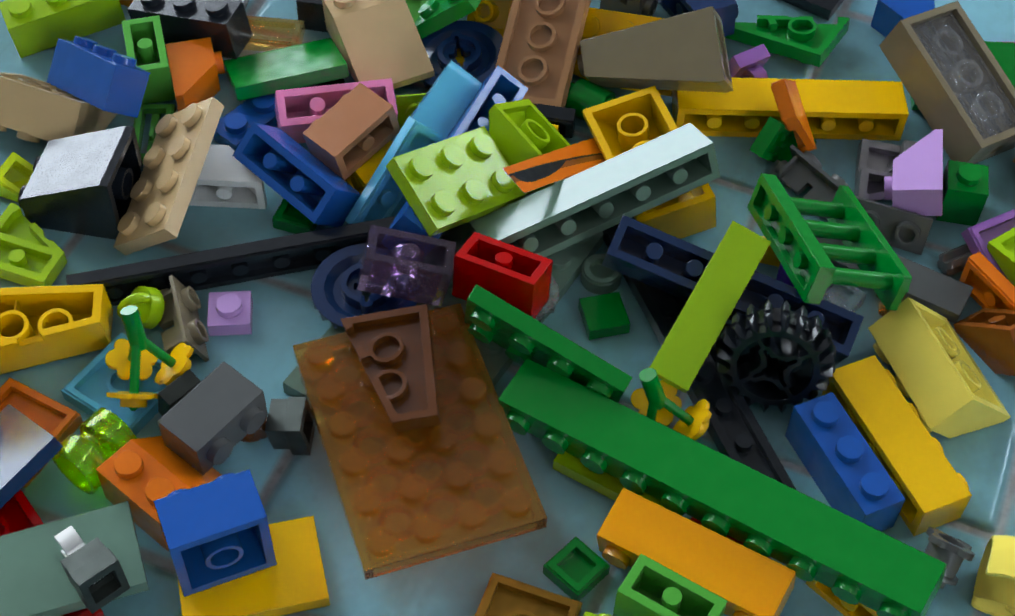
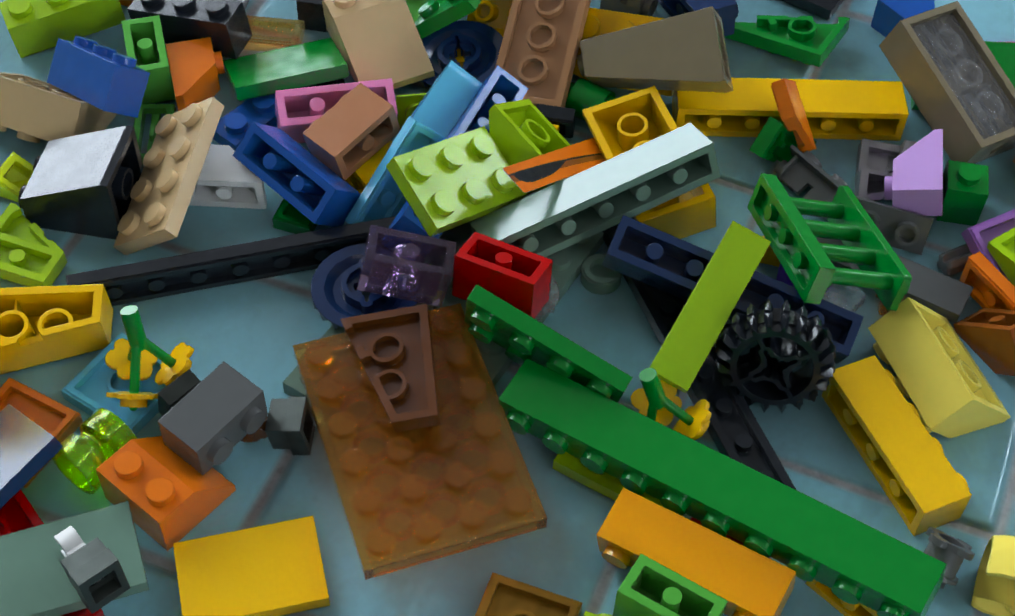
(149, 303): lime tile -> none
(182, 312): dark tan hinge -> none
(216, 532): blue brick -> none
(230, 313): lavender plate -> none
(576, 569): green tile -> none
(604, 315): green tile -> none
(750, 63): medium lavender tile -> none
(843, 463): blue brick -> none

